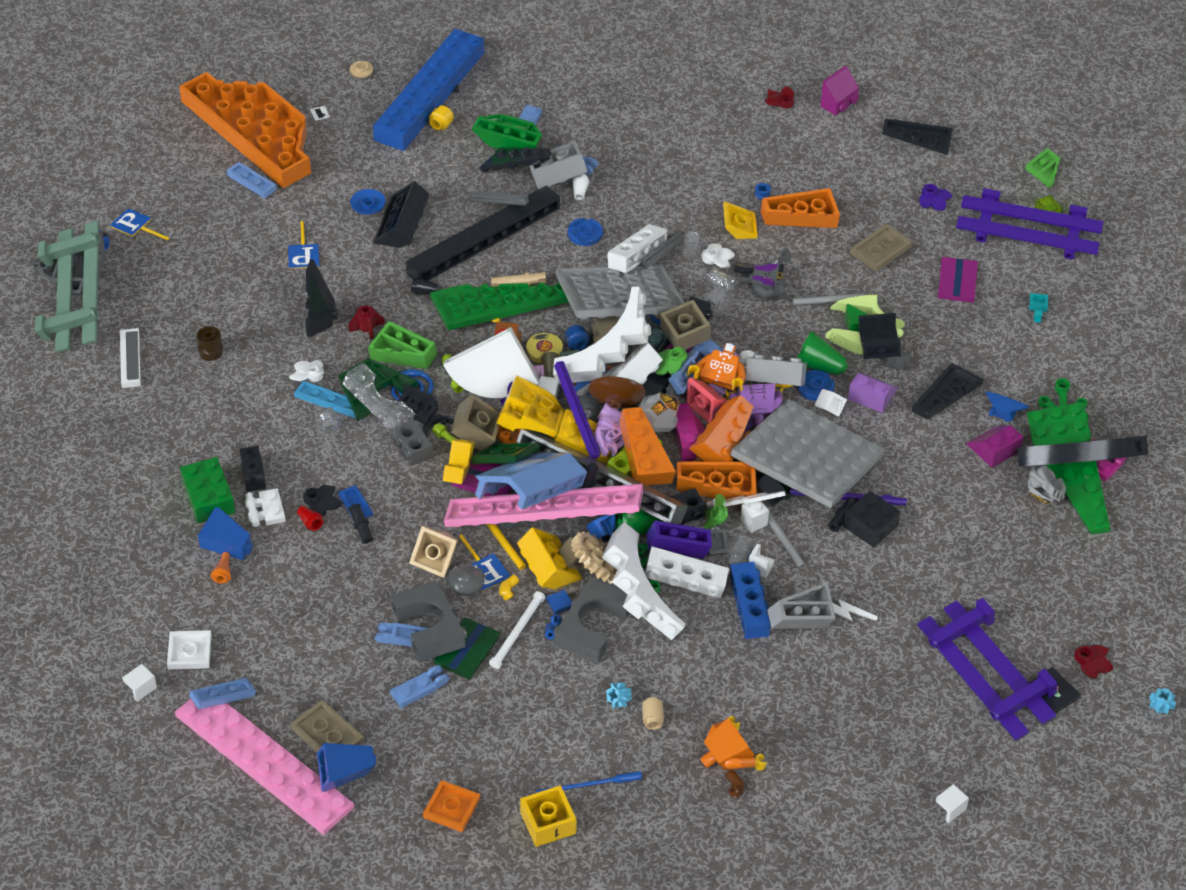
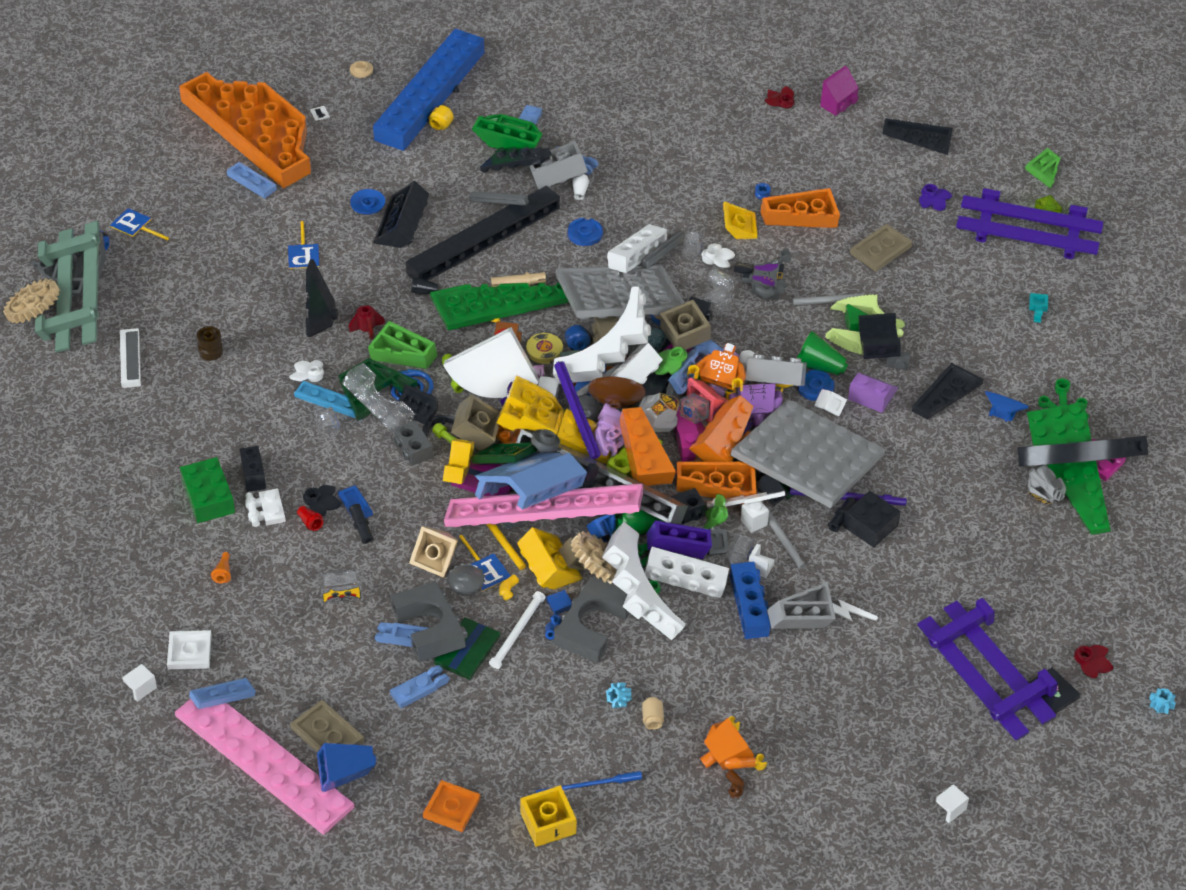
(31, 301): none -> tan gear
(225, 535): blue slope -> none
(340, 586): none -> clear brick
(545, 440): none -> dark grey plate
(548, 362): olive cone -> none
(694, 408): none -> clear brick
(957, 279): magenta tile -> none
(997, 444): magenta slope -> none

